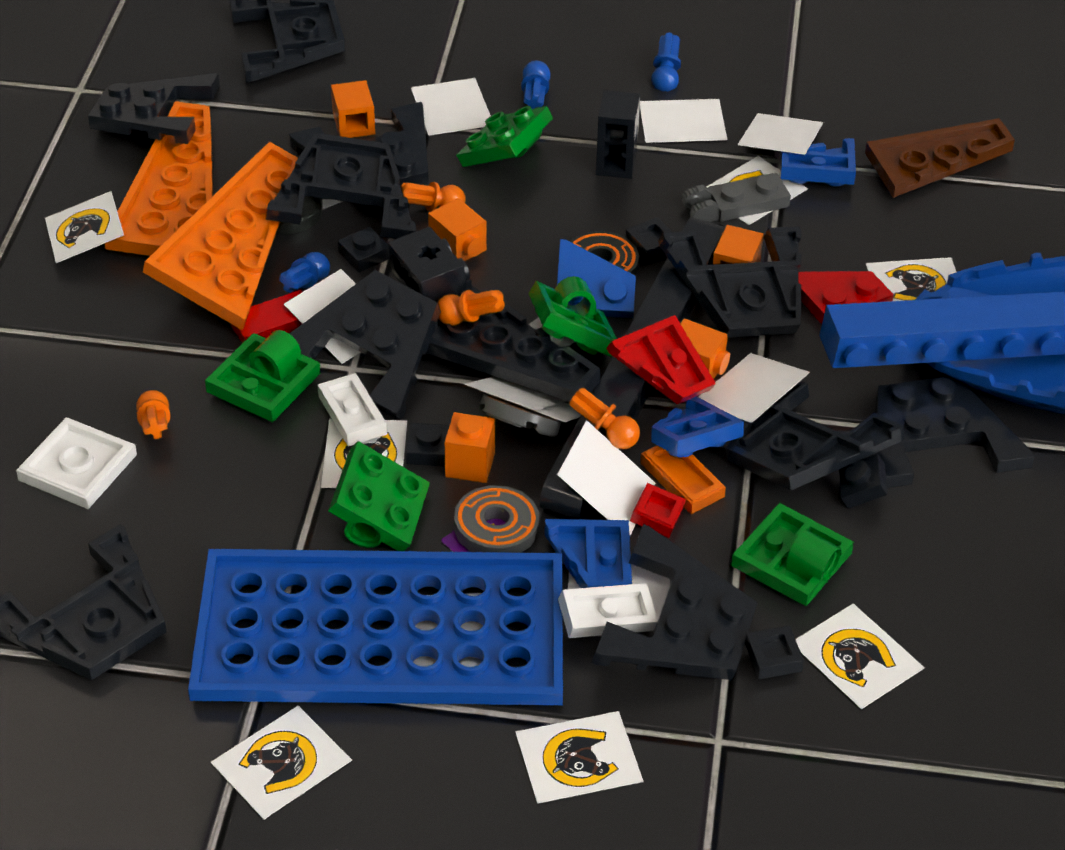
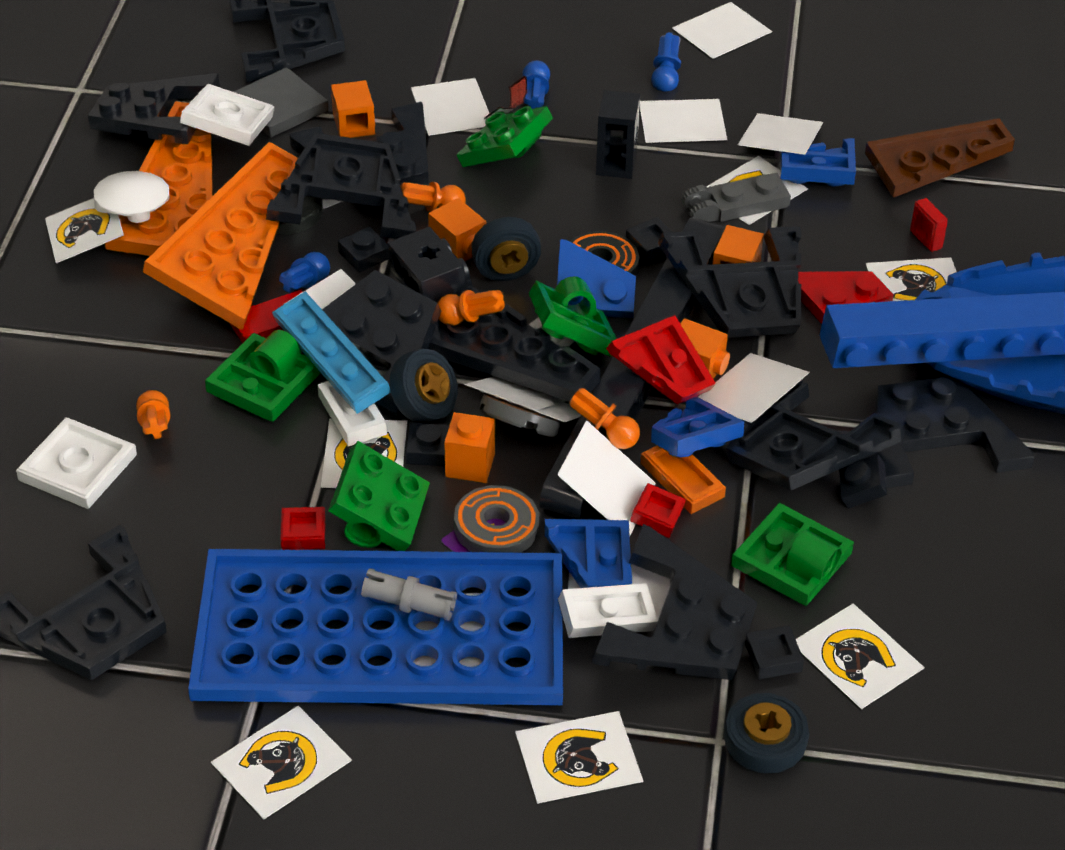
(131, 195): none -> white dish
(227, 114): none -> white tile
(292, 100): none -> dark grey tile
(303, 528): none -> red tile
(332, 352): none -> dark azure tile
(409, 594): none -> light grey pin
(423, 386): none -> black wheel
(506, 249): none -> black wheel
(517, 95): none -> clear red sticker
(722, 30): none -> white sticker
(770, 750): none -> black wheel
(928, 224): none -> red tile

